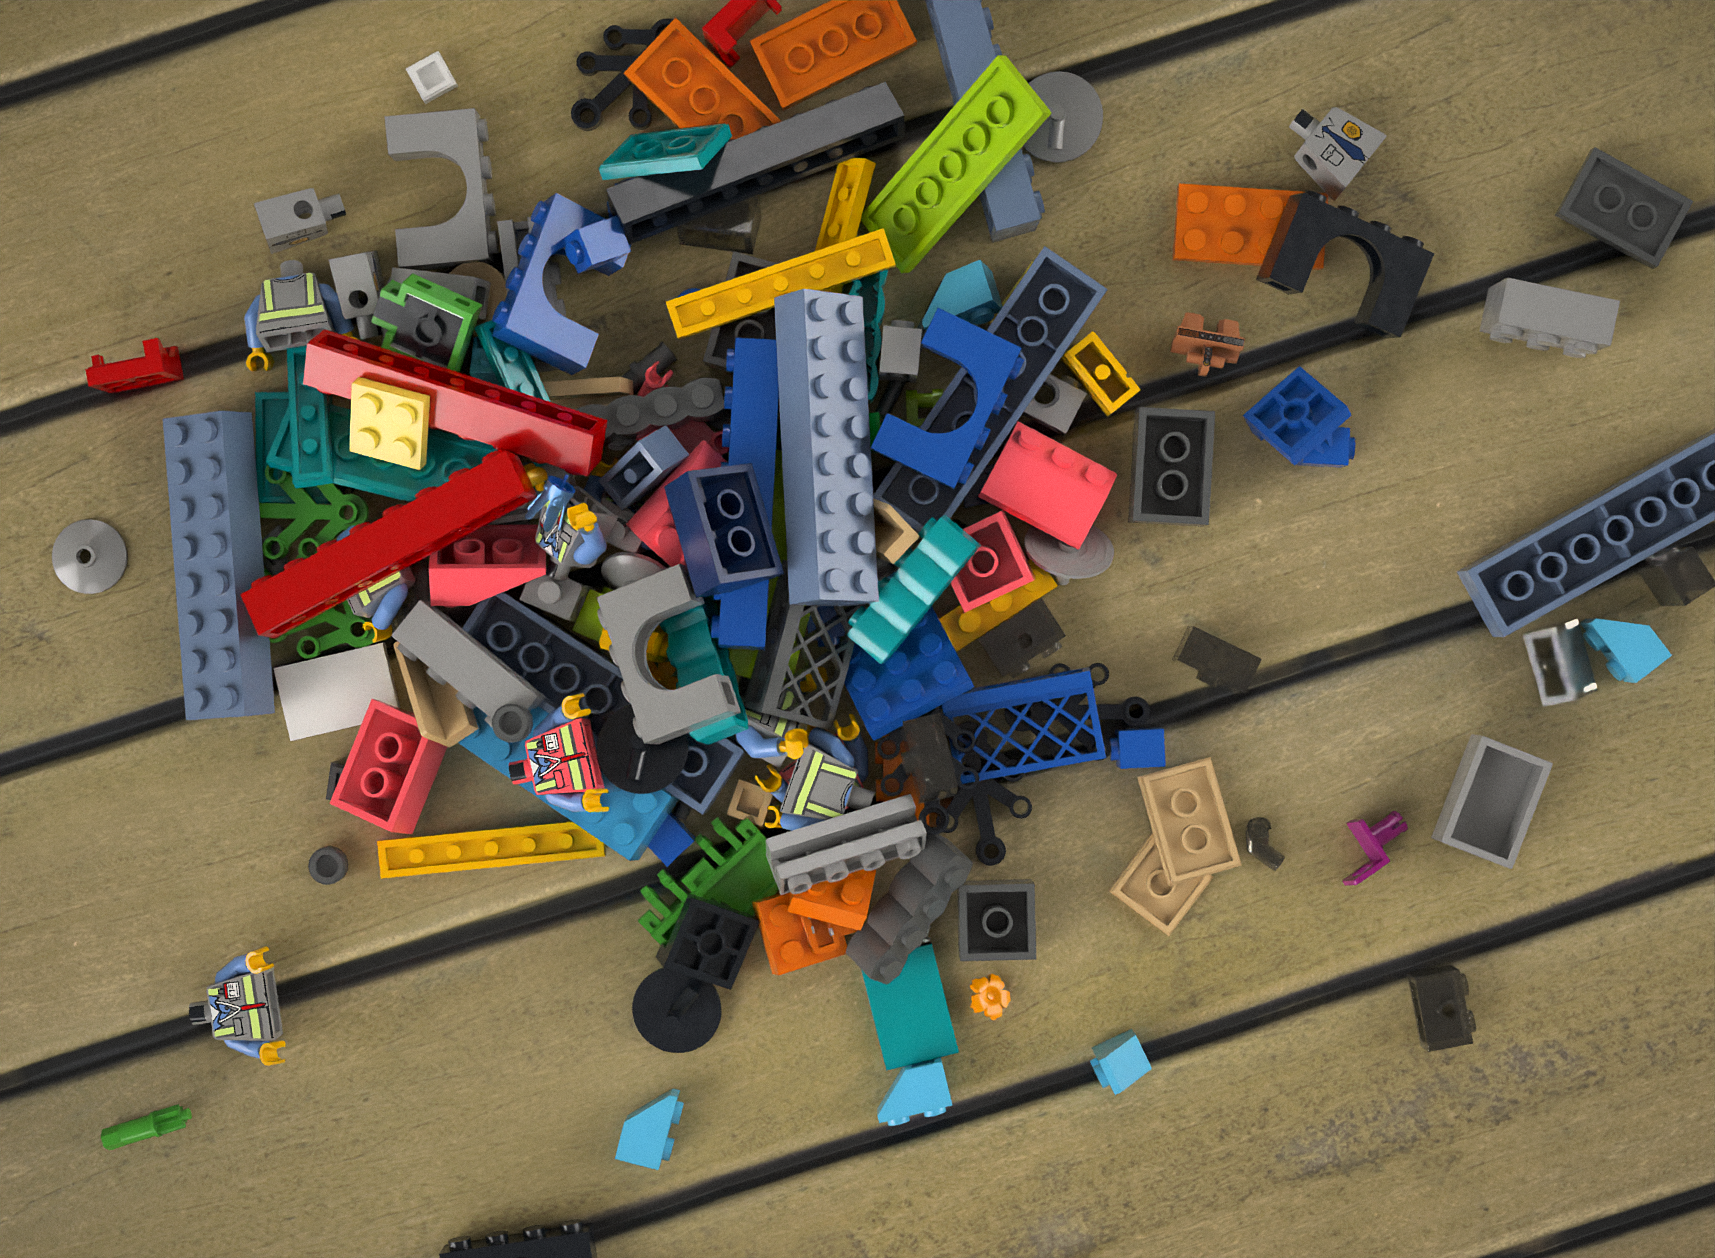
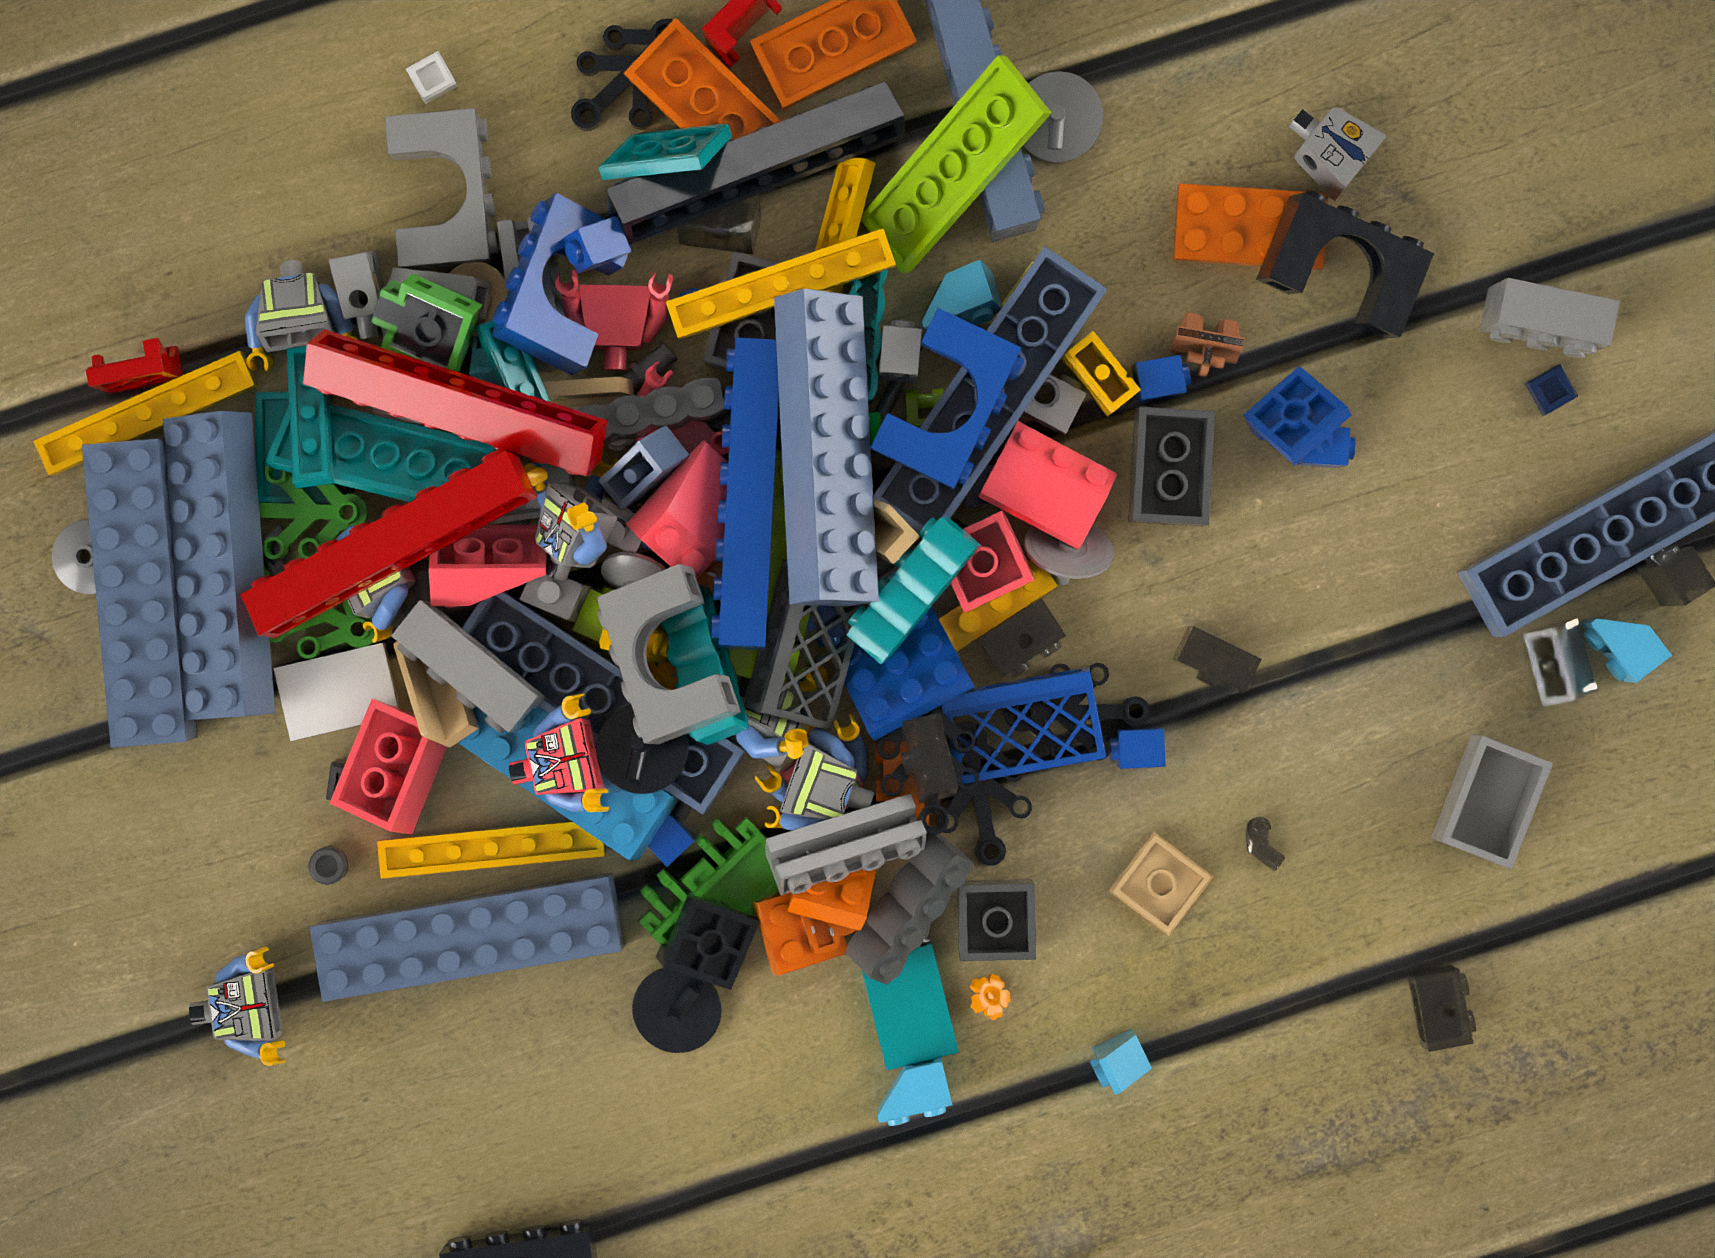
(136, 592): none -> sand blue brick
(145, 1127): bright green piece -> none
(146, 411): none -> yellow plate
(282, 222): light grey torso -> none
(389, 423): light yellow plate -> none
(467, 937): none -> sand blue brick
(512, 723): dark grey tile -> none
(559, 494): flat silver piece -> none
(619, 313): none -> coral torso
(646, 1131): medium azure slope -> none
(723, 529): dark blue slope -> none
(750, 802): tan plate -> none
(1161, 378): none -> blue brick
(1189, 821): tan tile -> none
(1372, 842): magenta bracket -> none
(1551, 389): none -> dark blue tile
(1624, 208): dark grey plate -> none

